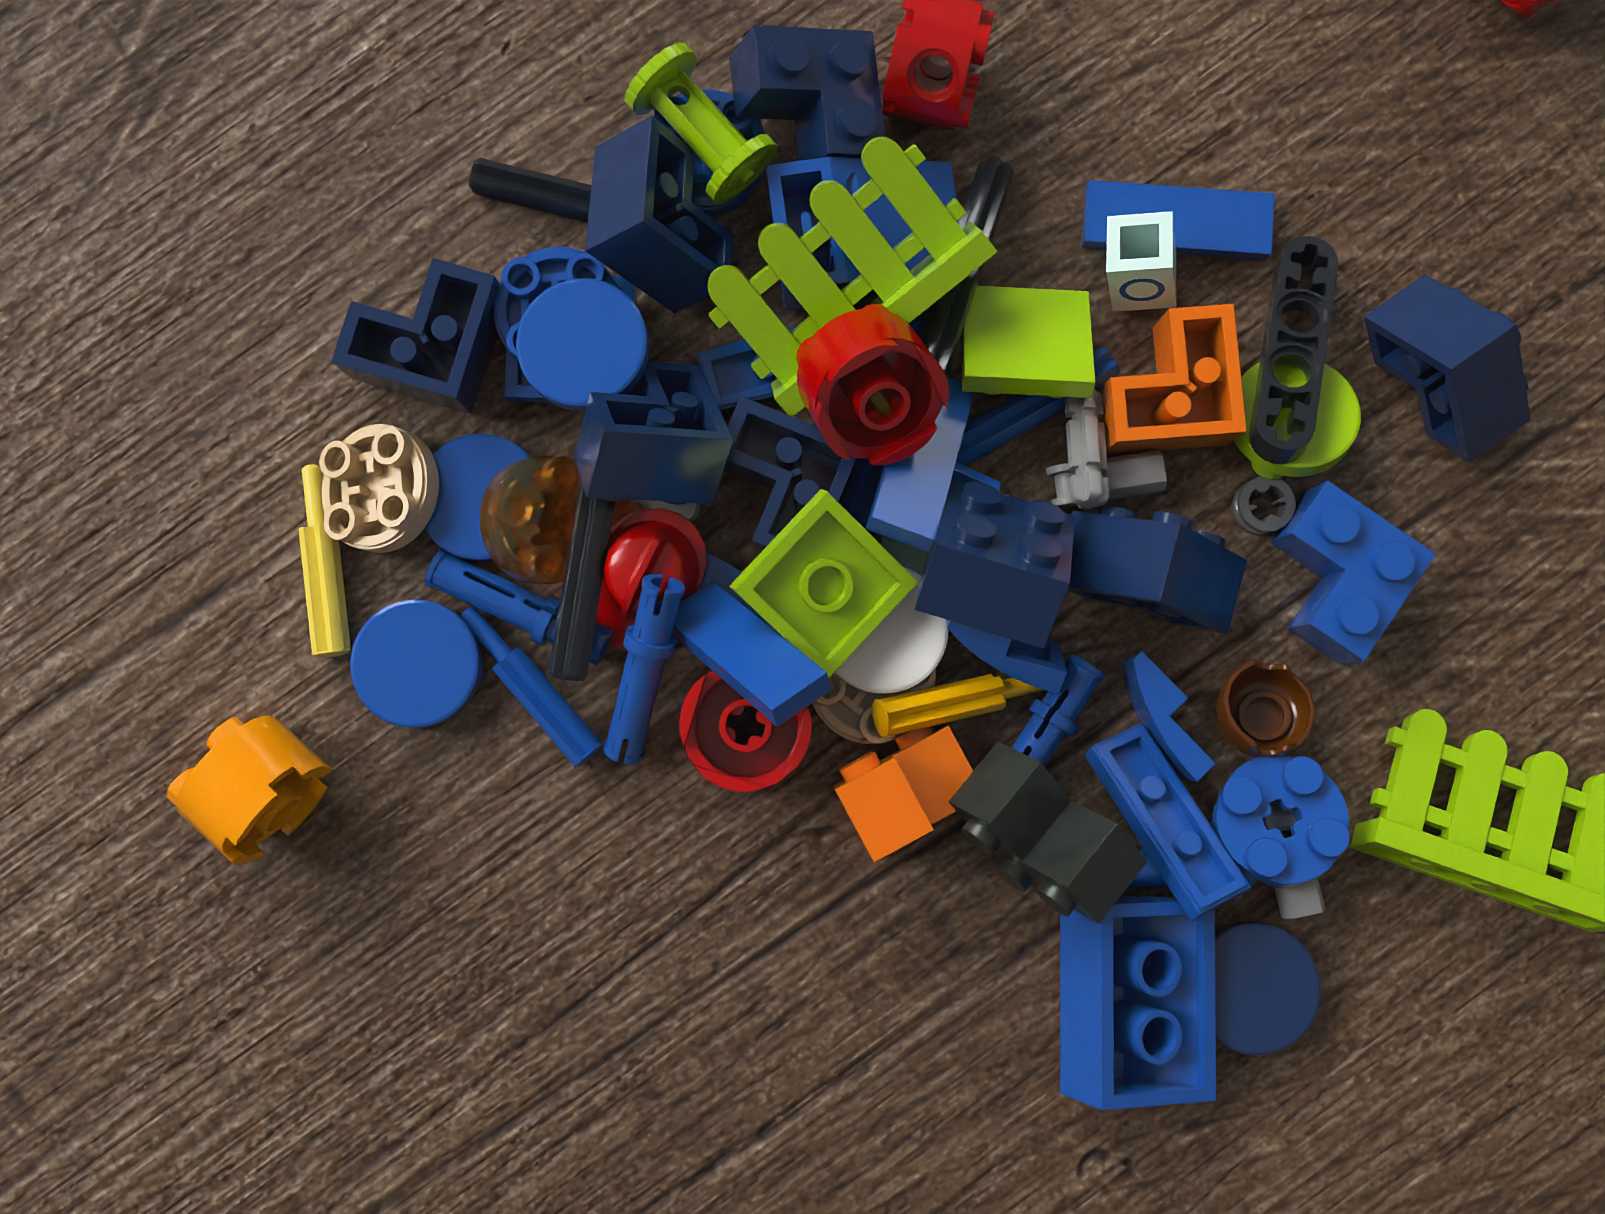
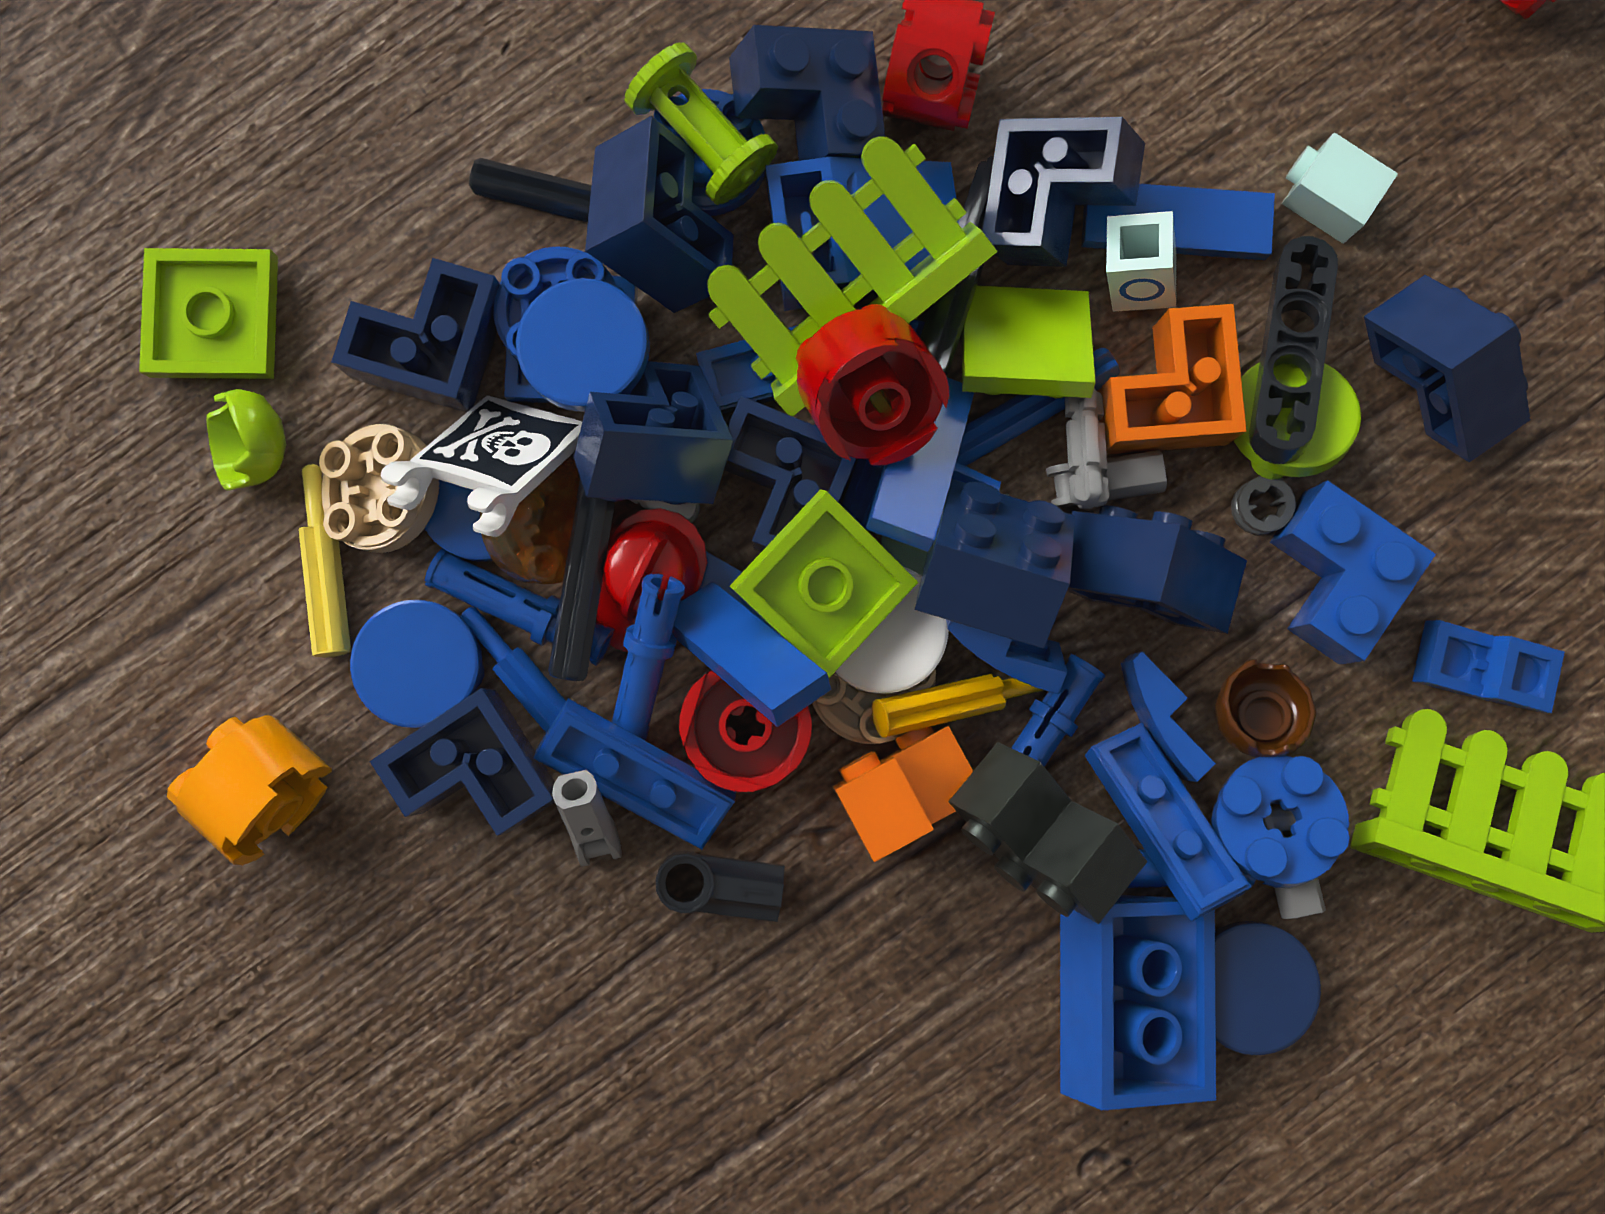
(208, 313): none -> lime plate
(245, 439): none -> lime hair
(470, 747): none -> dark blue brick
(492, 449): none -> flag
(586, 817): none -> light grey bar
(635, 774): none -> blue tile
(728, 887): none -> black piece
(1046, 171): none -> dark blue brick
(1337, 187): none -> light aqua brick
(1488, 666): none -> blue slope

